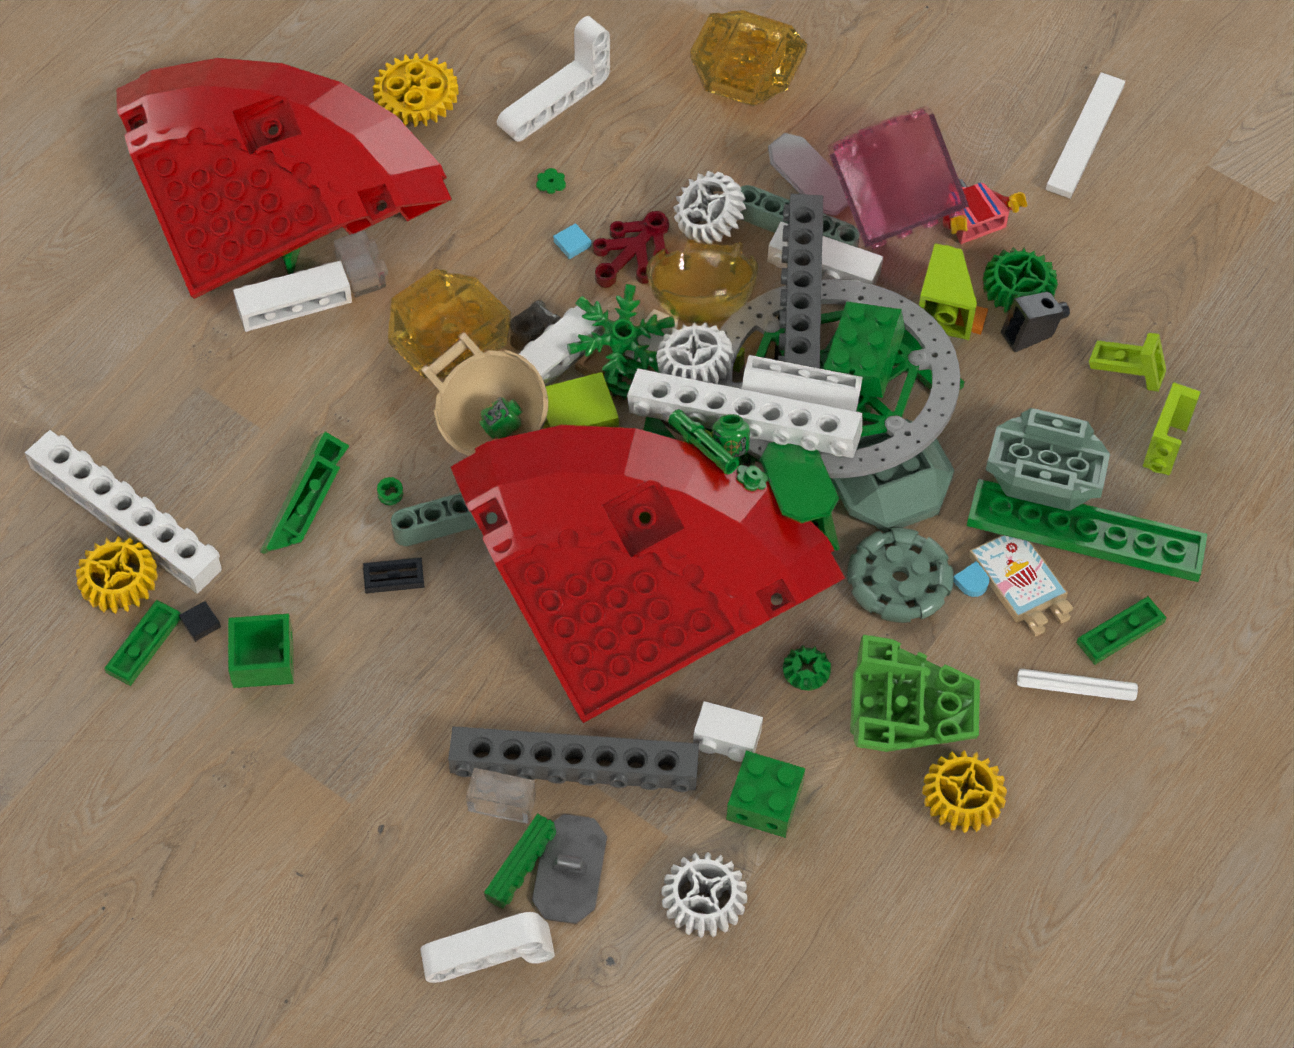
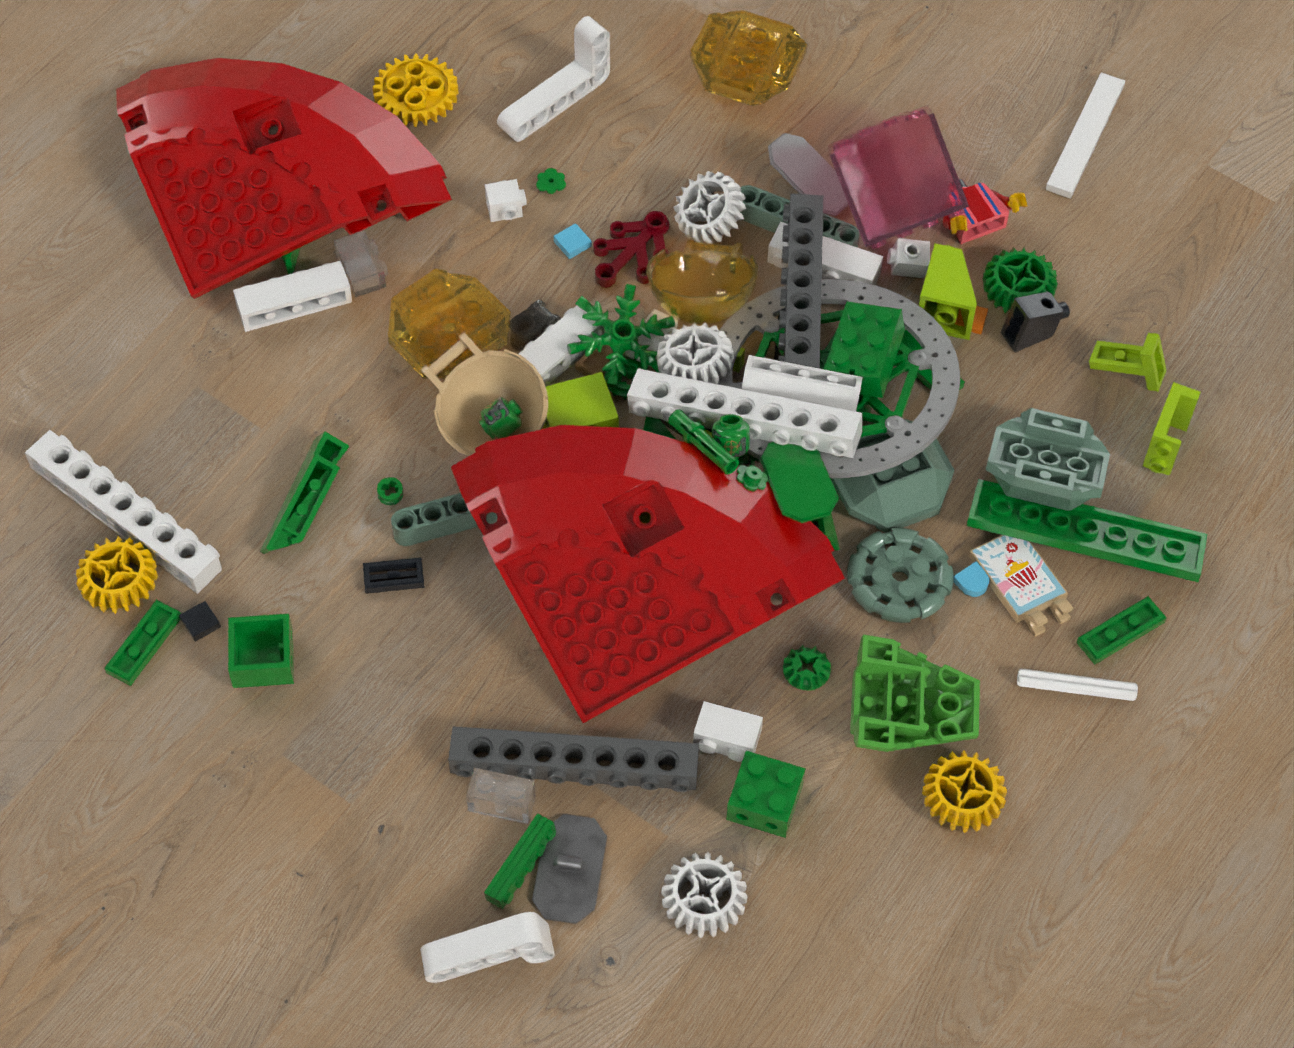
(504, 200): none -> white brick
(909, 258): none -> white brick

